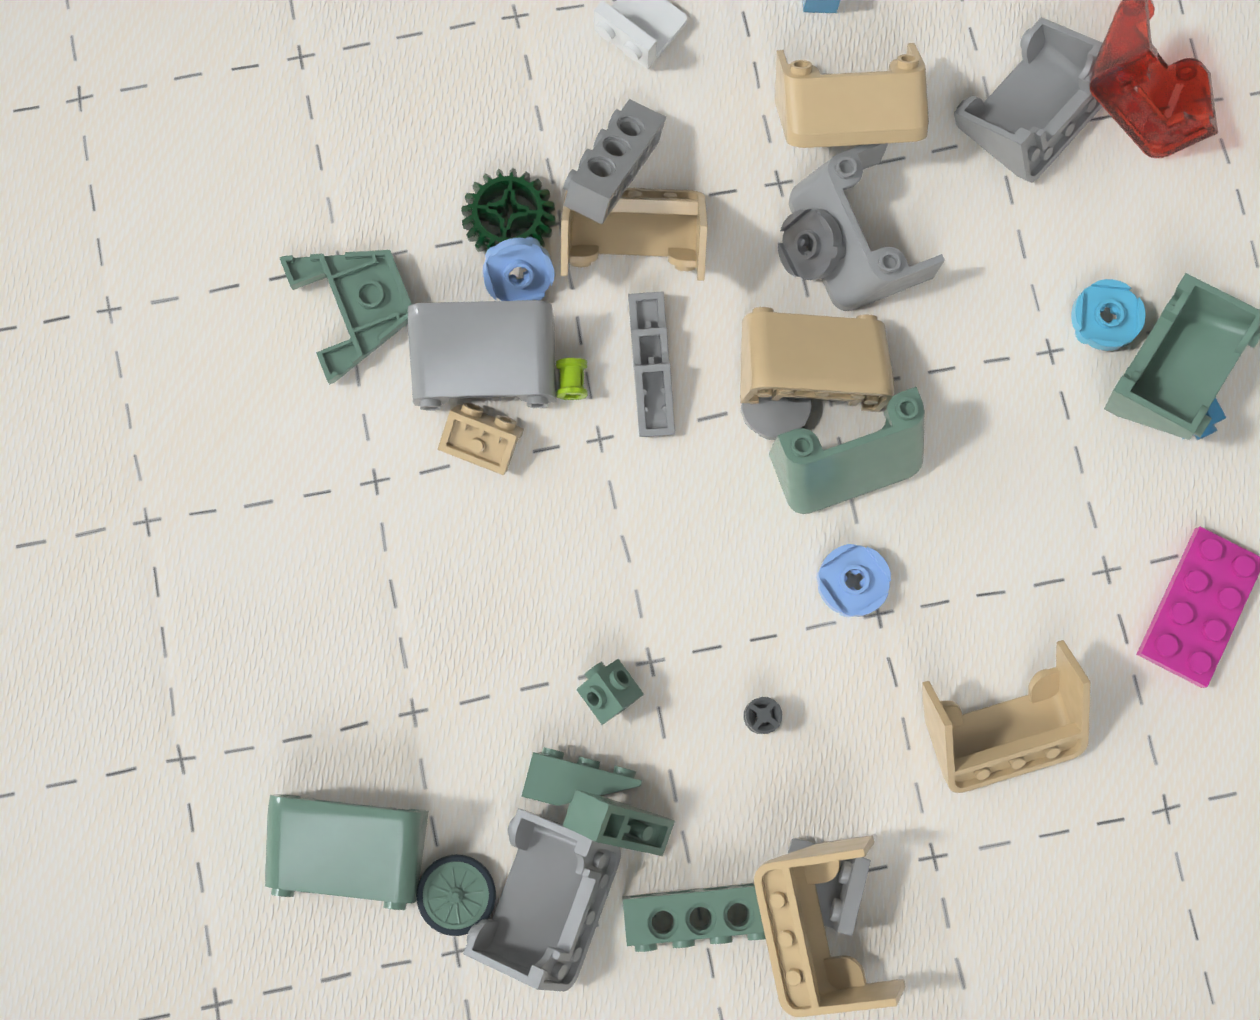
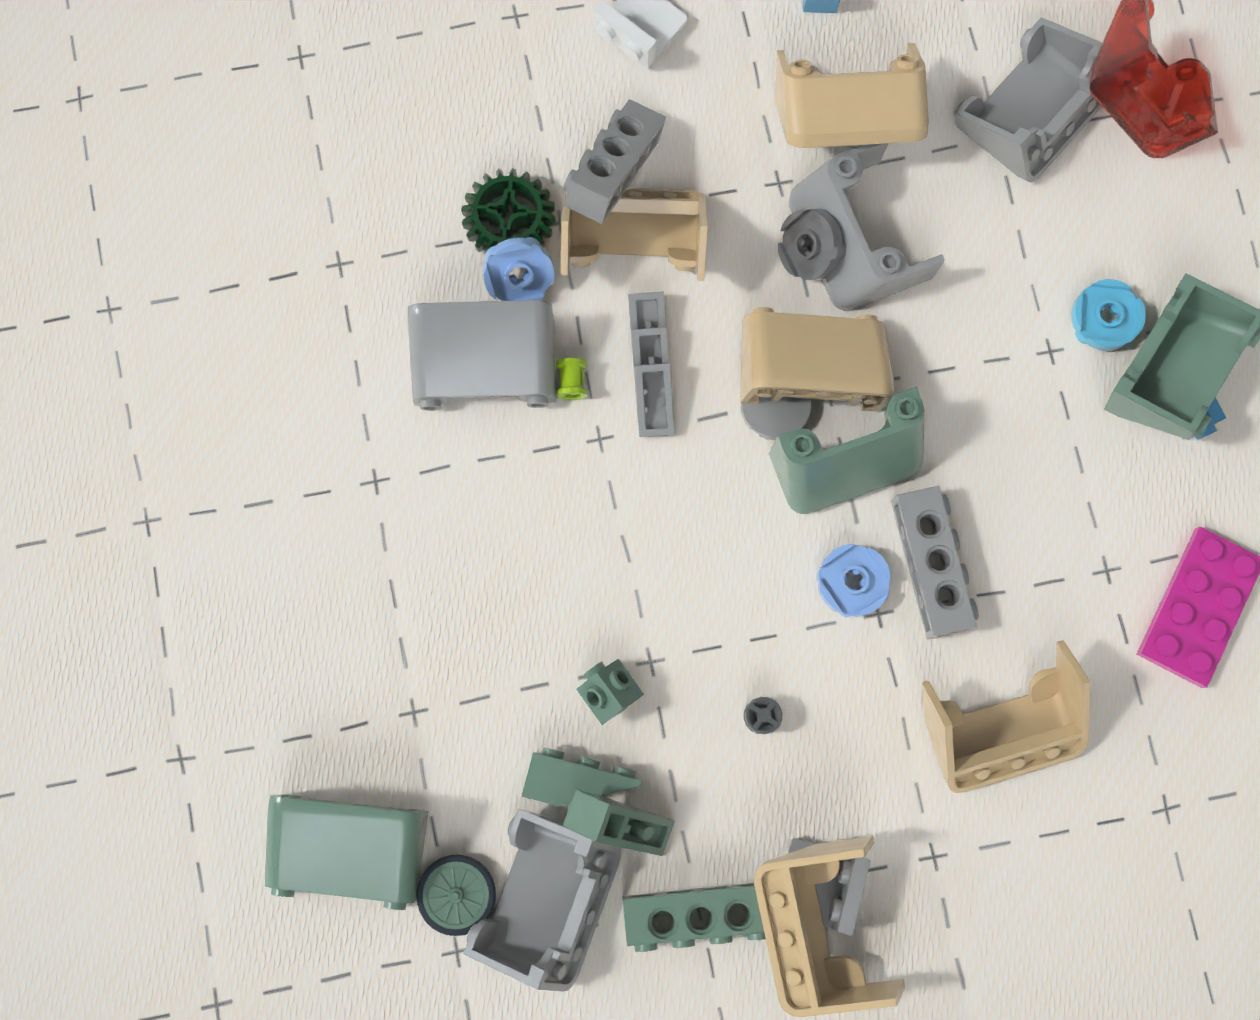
(367, 295): sand green wing -> none
(480, 437): tan bracket -> none
(926, 581): none -> light grey brick

